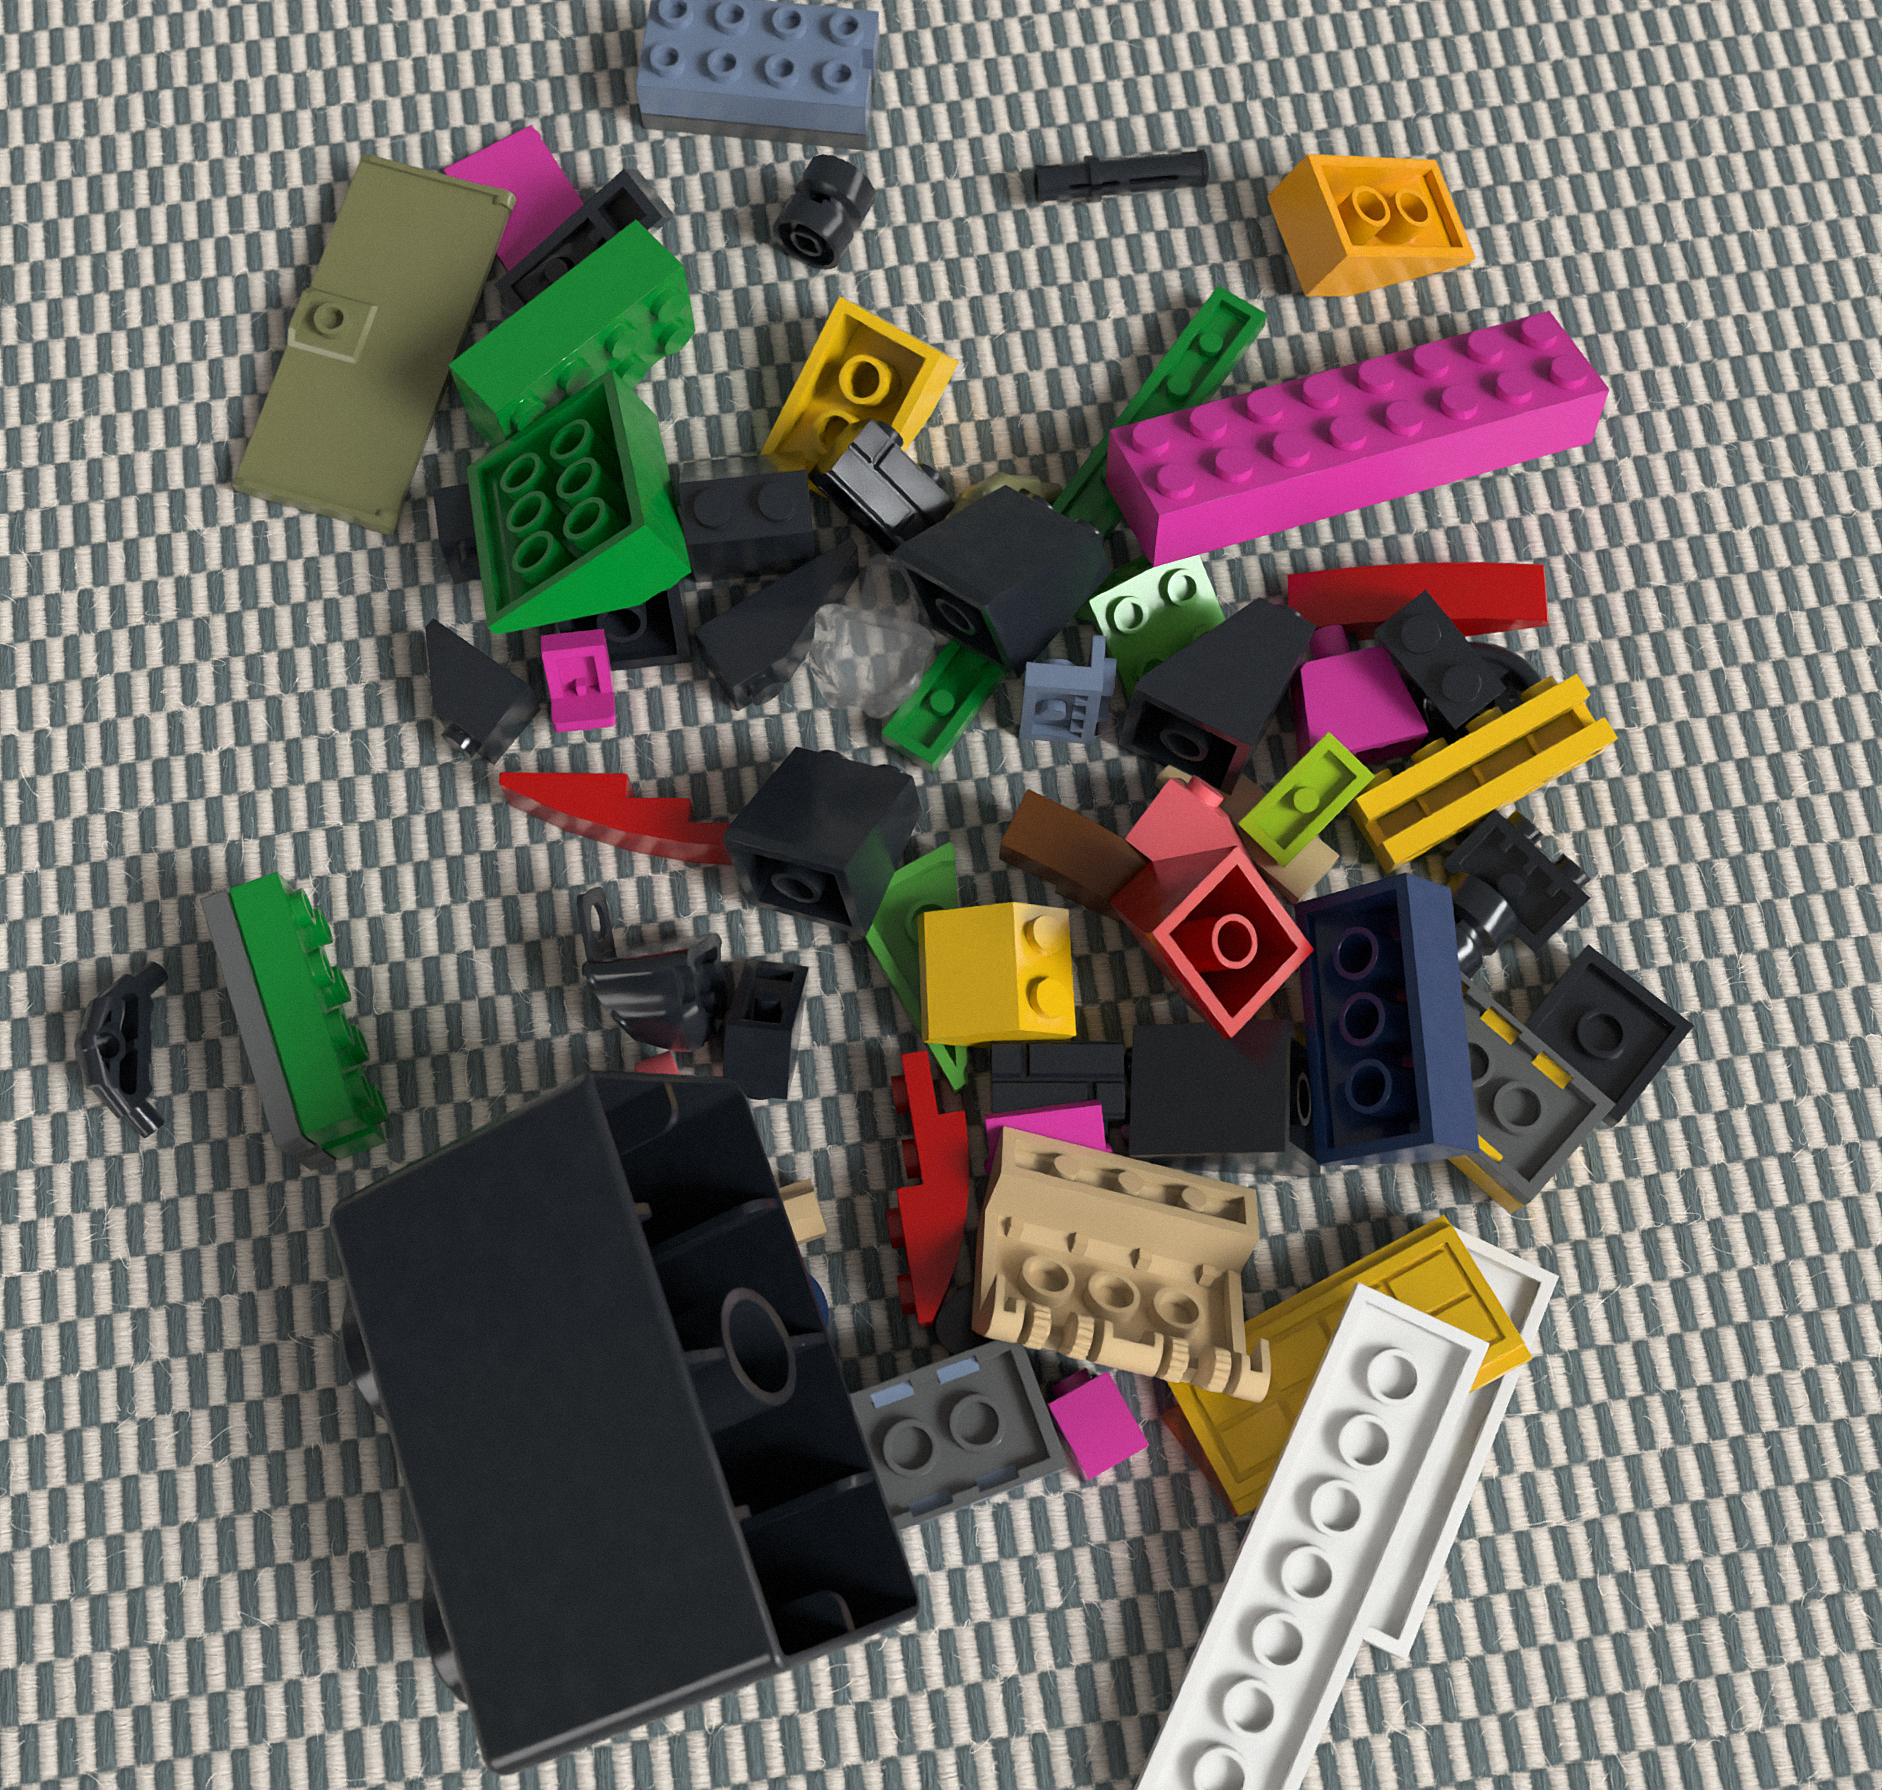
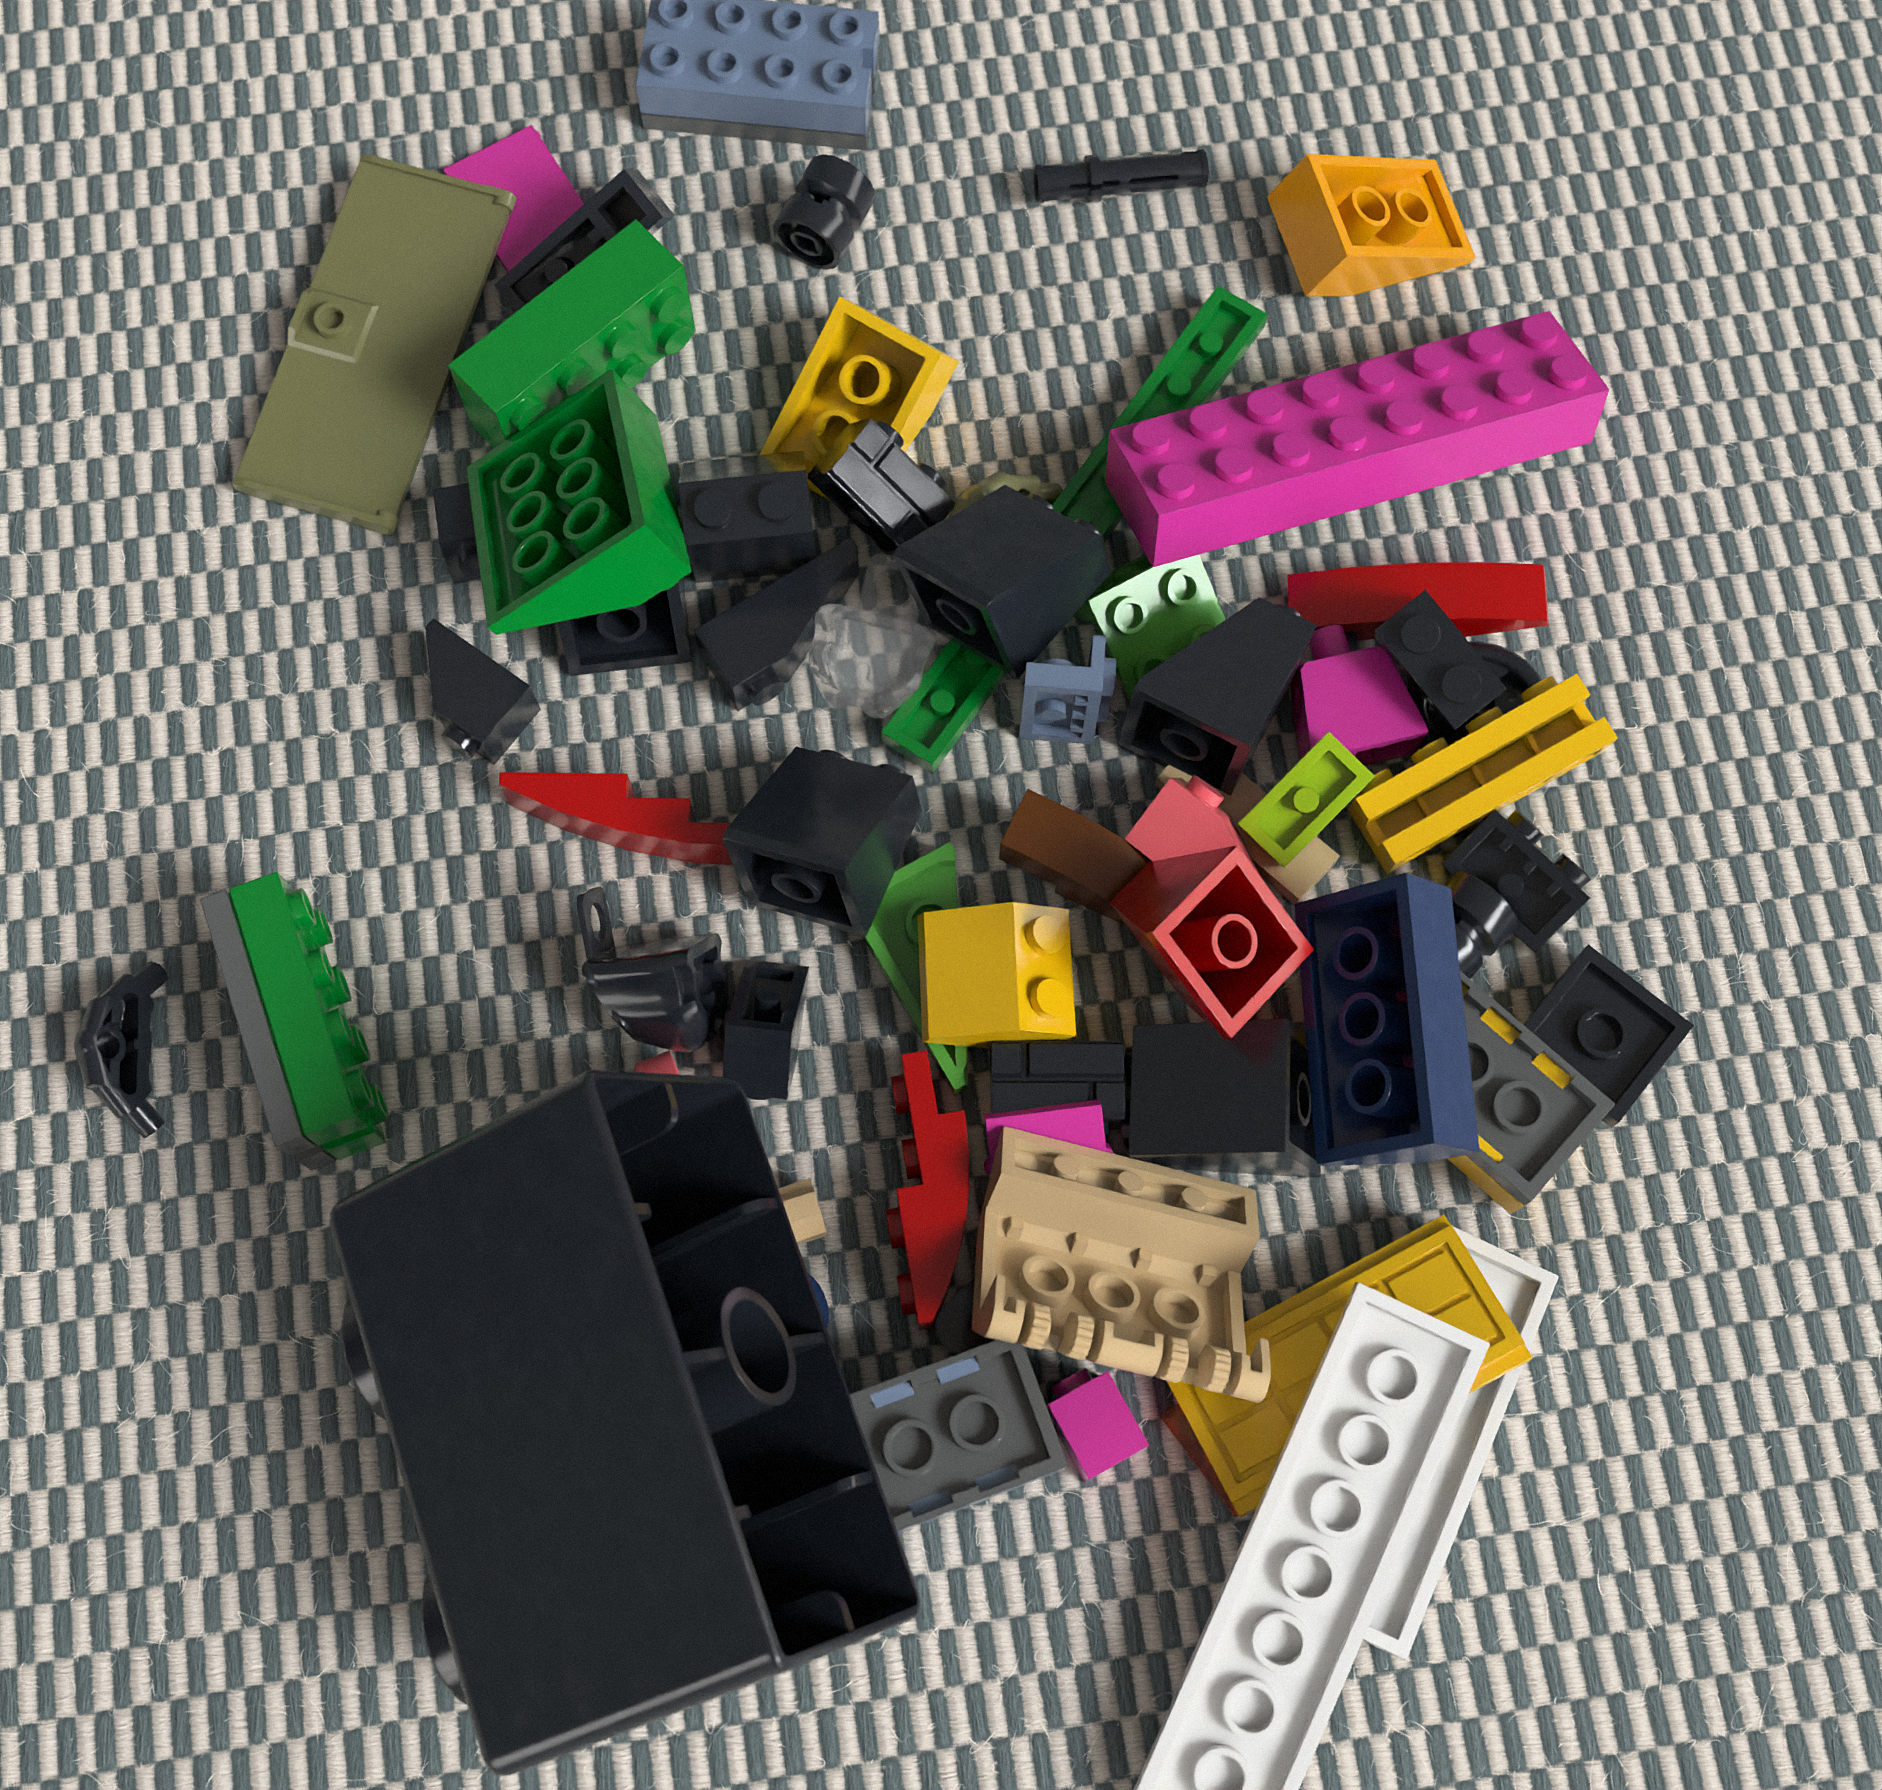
(579, 680): dark pink bracket -> none

